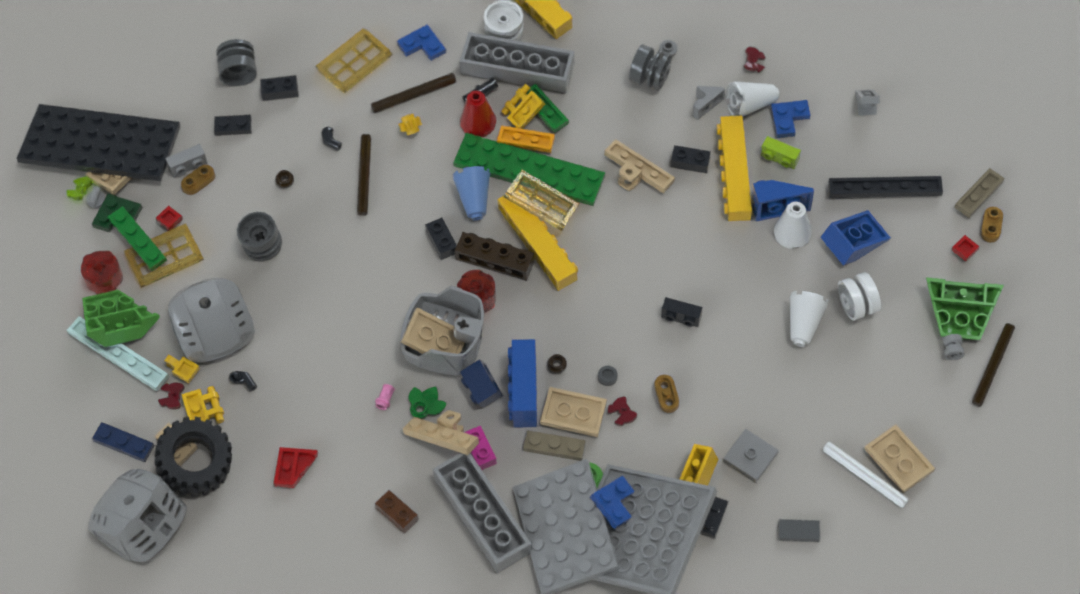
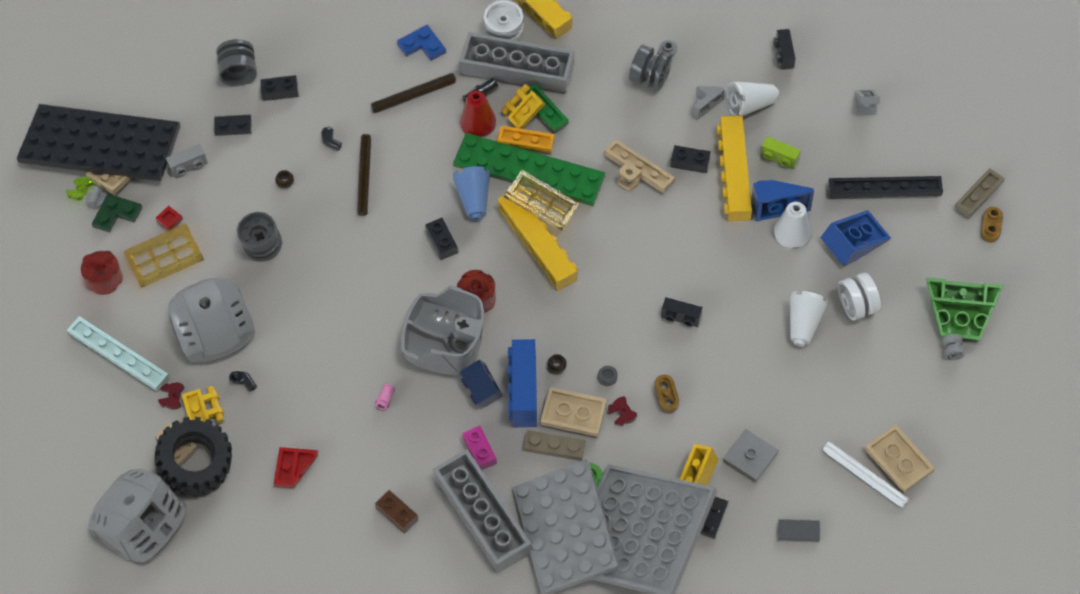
(115, 318): bright green wedge -> none
(123, 442): dark blue plate -> none
(137, 238): green plate -> none
(183, 369): yellow plate -> none
(198, 178): pearl gold plate -> none
(354, 60): clear yellow piece -> none
(410, 124): yellow gear -> none
(425, 400): green plate -> none
(429, 333): tan plate -> none
(444, 434): tan plate -> none
(494, 256): dark brown brick -> none
(609, 501): blue plate -> none
(753, 56): dark red piece -> none
(784, 45): none -> black piece
(786, 113): blue plate -> none
(965, 248): red plate -> none
(993, 364): dark brown axle -> none

